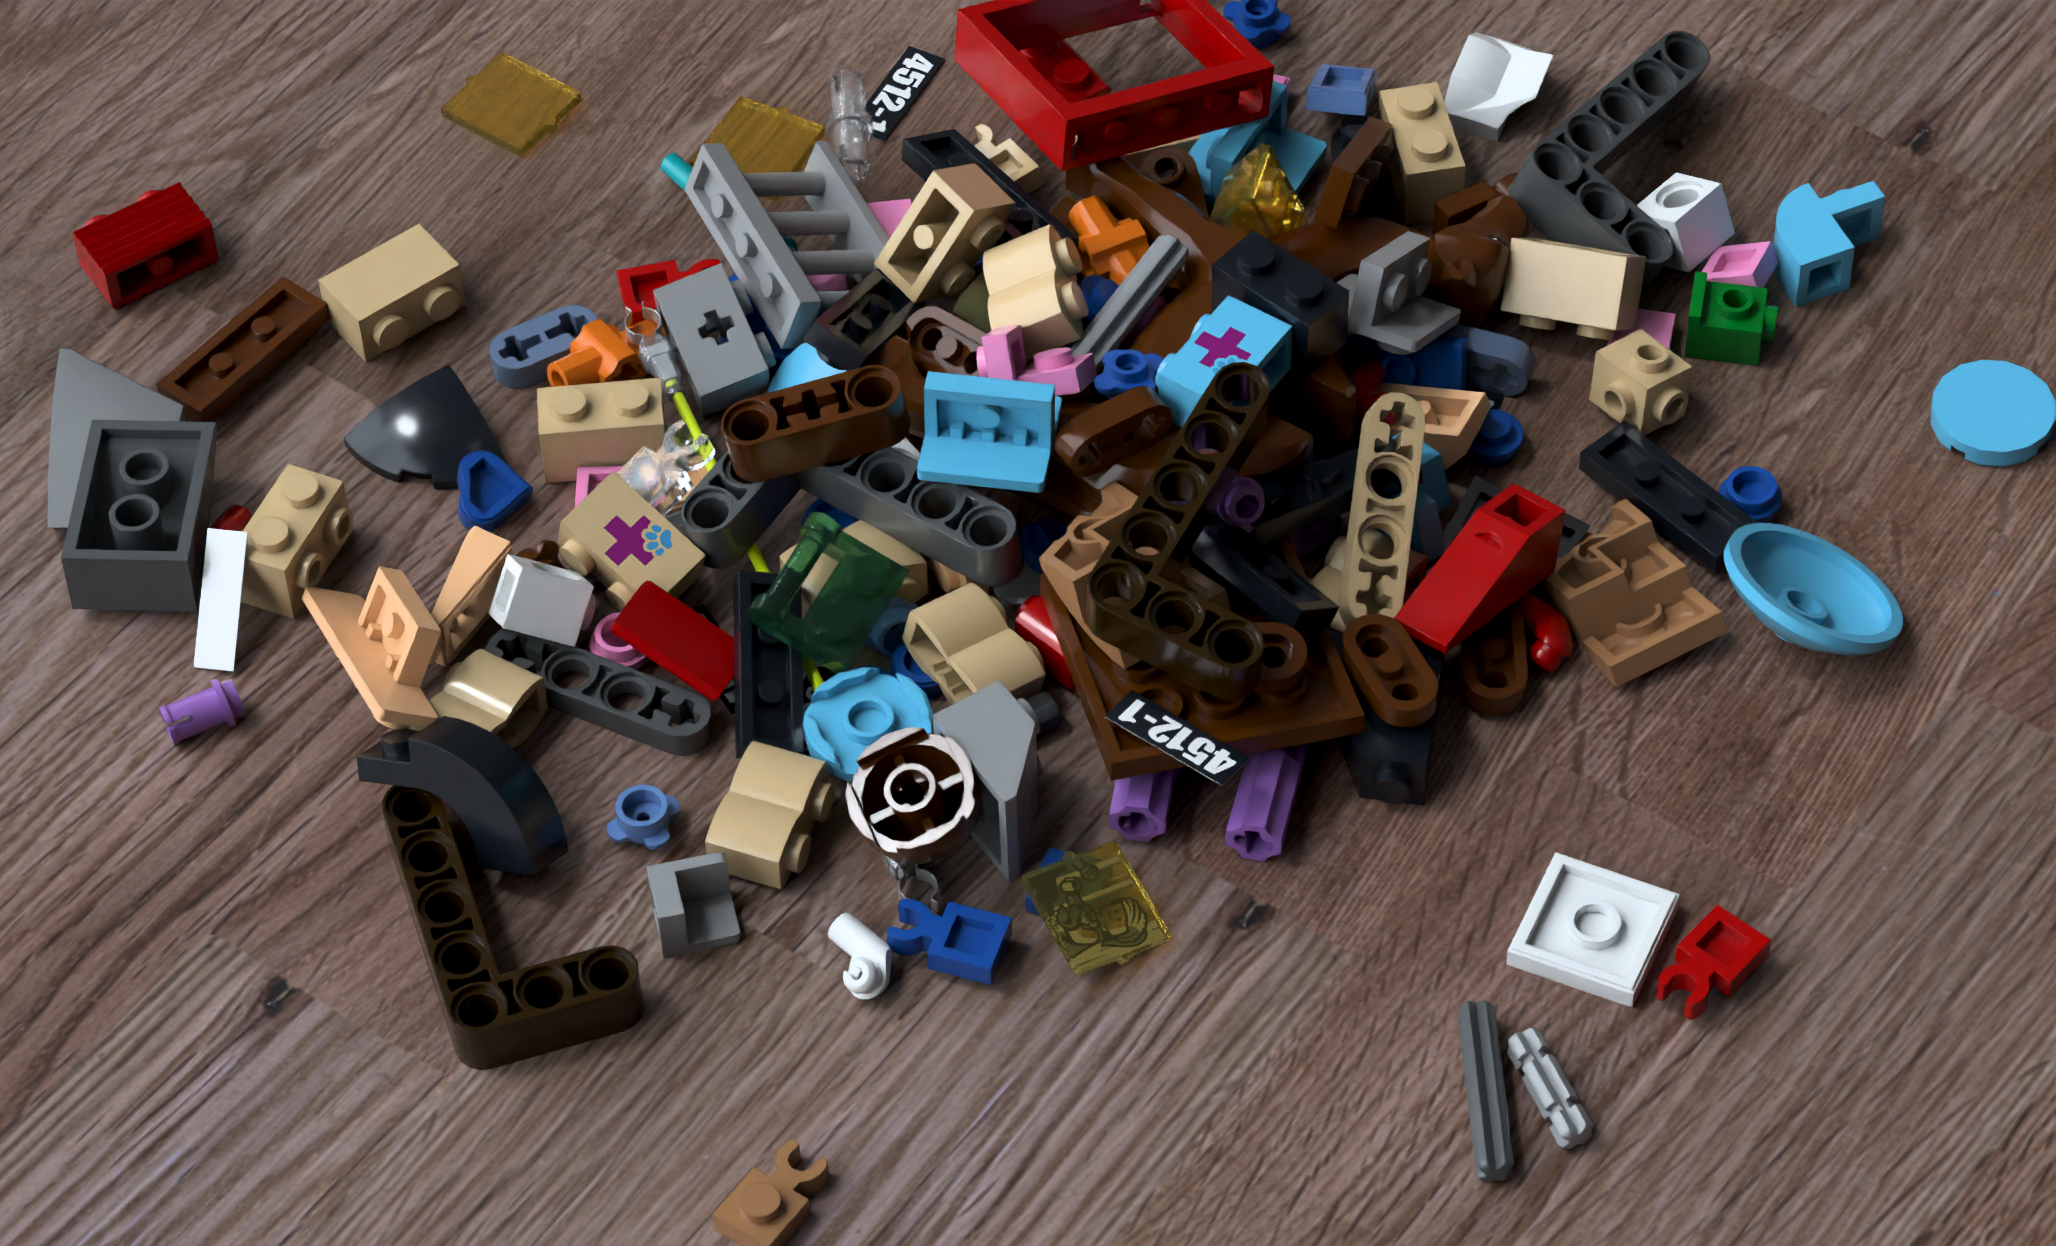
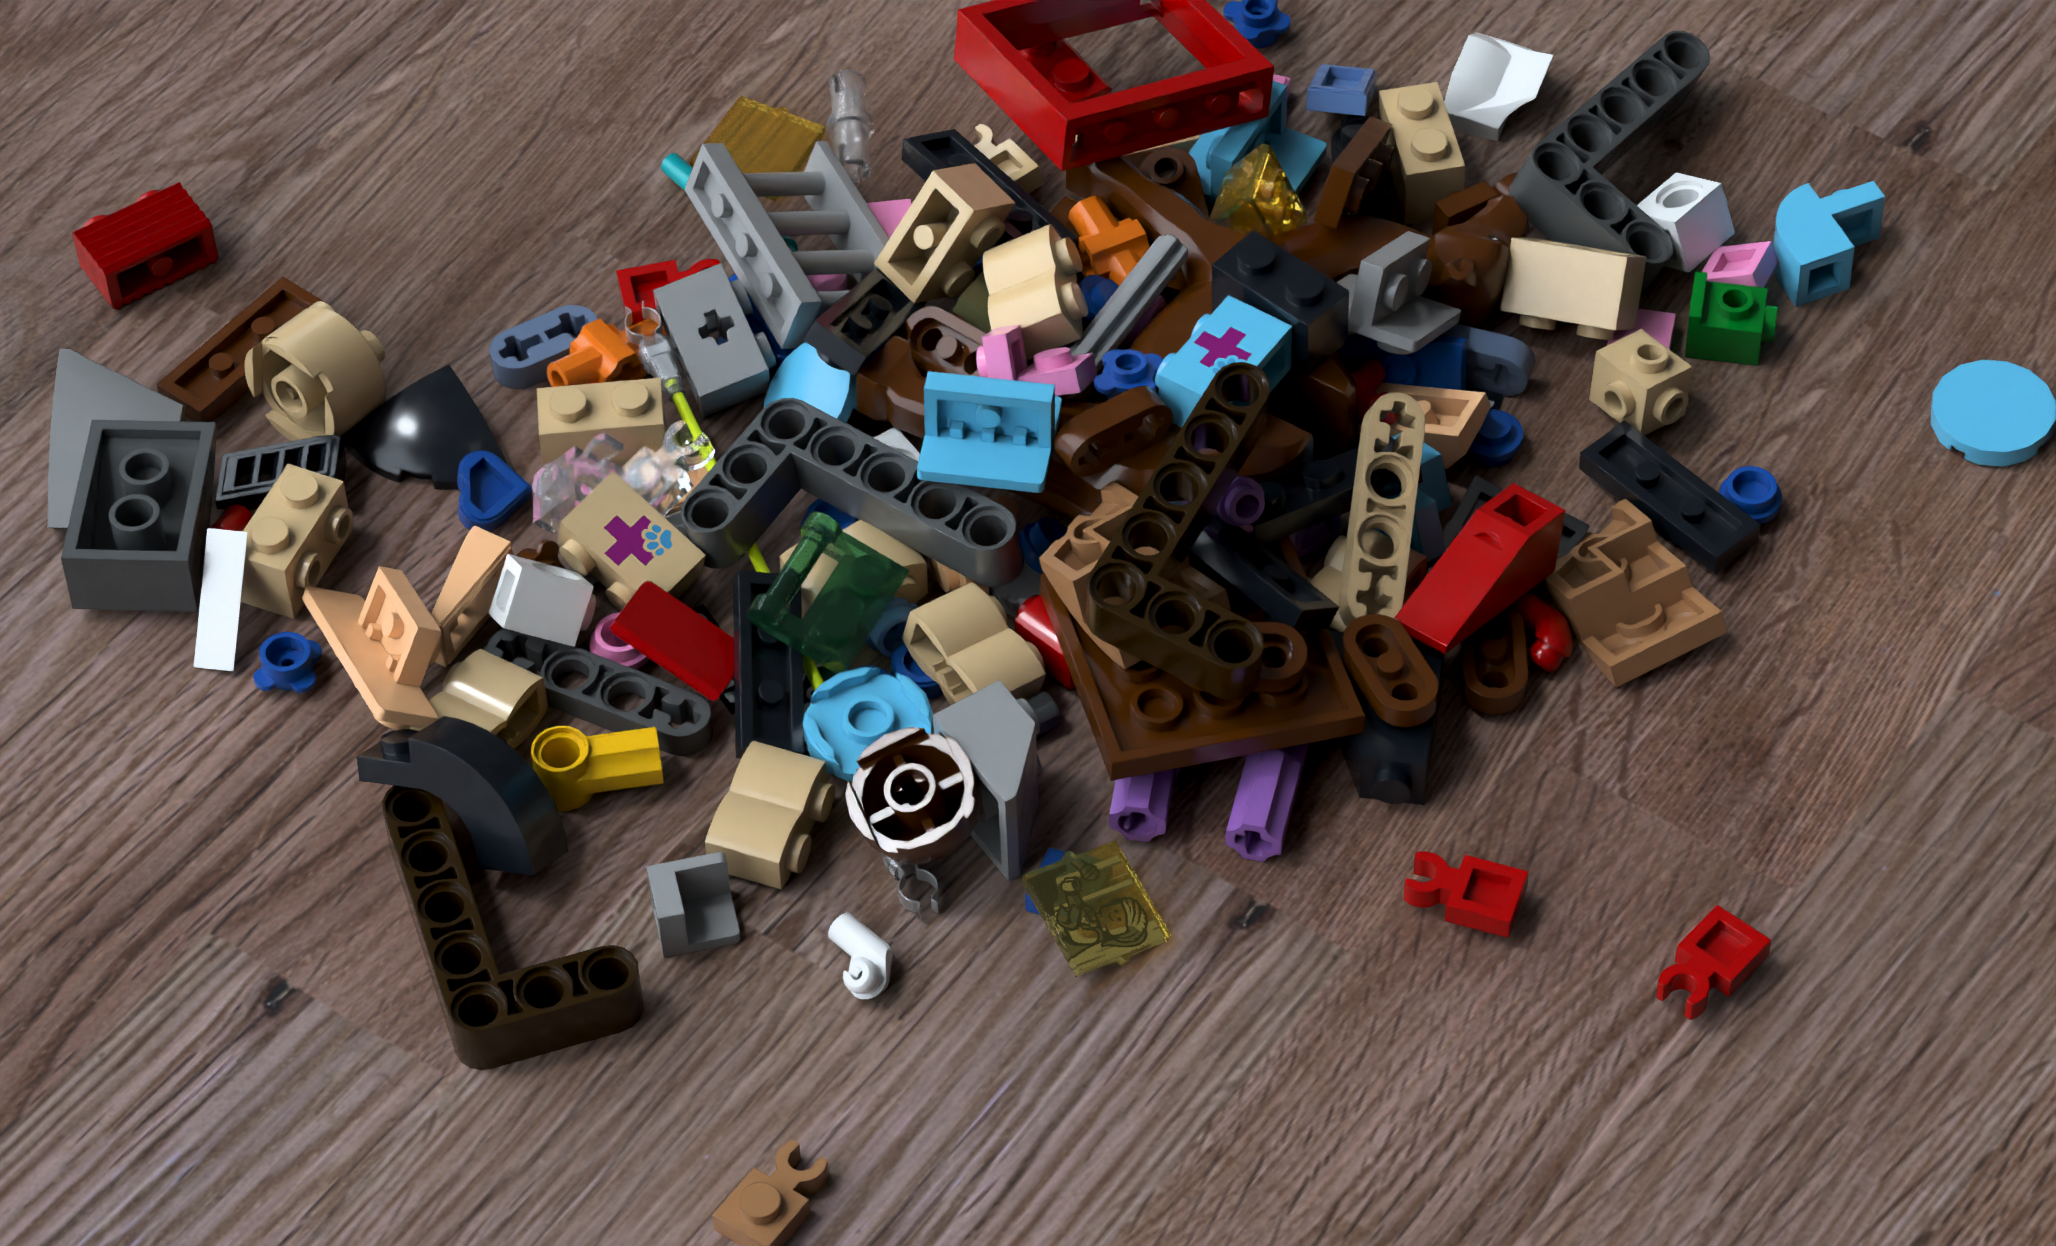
(206, 710): medium lavender pin -> none
(287, 663): none -> blue plate
(317, 374): none -> tan brick
(317, 454): none -> black slope
(393, 292): tan brick -> none
(511, 104): clear yellow piece -> none
(571, 478): none -> clear plate
(582, 765): none -> yellow piece
(643, 803): medium blue plate -> none
(816, 423): reddish brown beam -> none
(900, 89): black sticker -> none
(959, 943): blue plate -> none
(1177, 737): black sticker -> none
(1474, 896): none -> red plate
(1485, 1091): dark grey axle -> none
(1550, 1088): light grey axle -> none
(1593, 929): white tile -> none
(1811, 591): medium azure dish -> none

